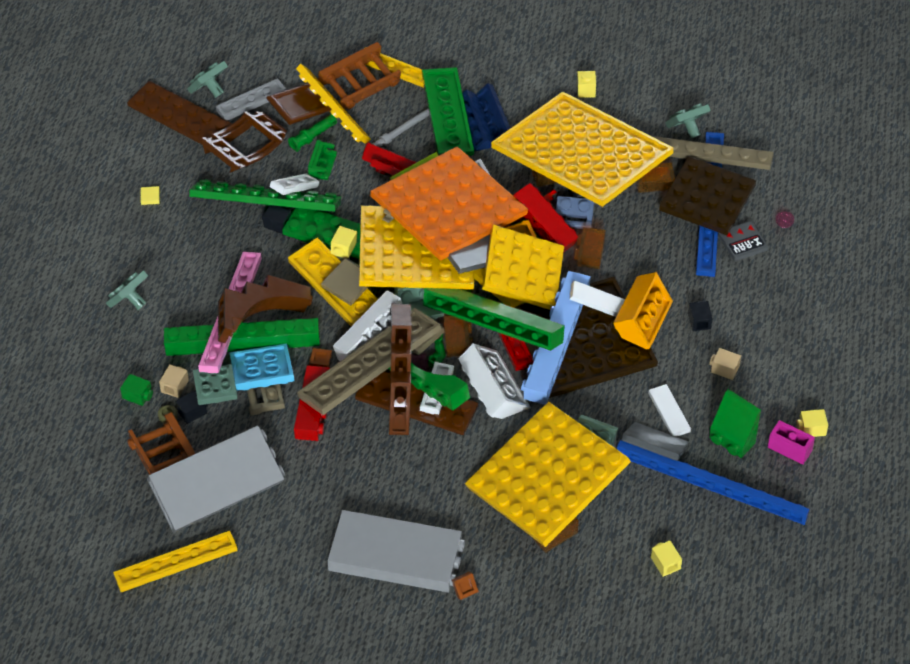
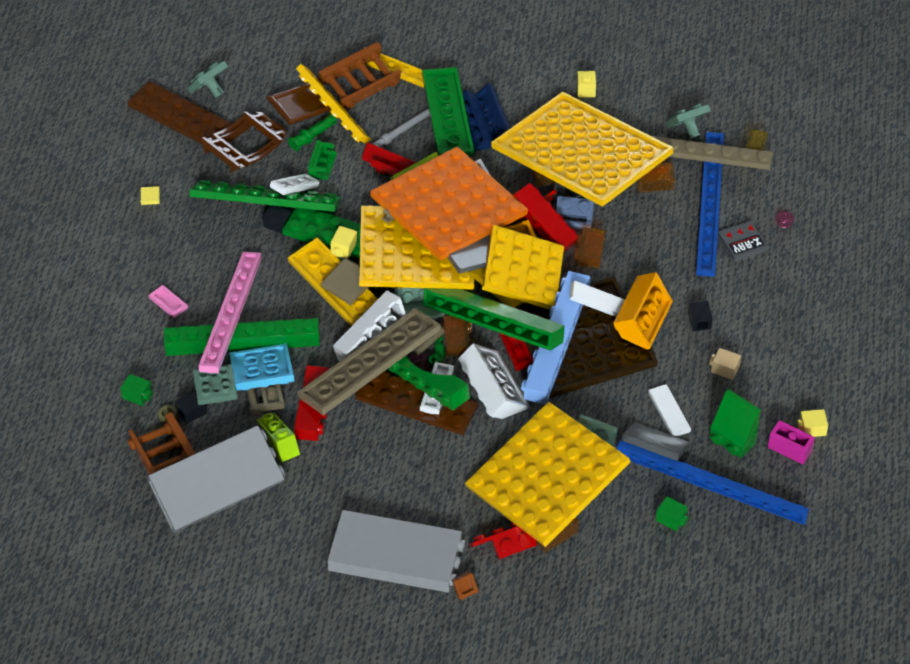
(128, 290): sand green plate -> none
(168, 301): none -> bright pink tile
(174, 381): tan brick -> none
(175, 561): yellow plate -> none
(249, 100): light grey plate -> none
(273, 294): reddish brown arch -> none
(279, 436): none -> lime slope
(320, 357): dark orange plate -> none
(400, 369): reddish brown arch -> none
(507, 541): none -> red bracket
(666, 558): light yellow brick -> none
(672, 514): none -> green brick
(707, 195): dark brown plate -> none
(757, 140): none -> clear yellow brick

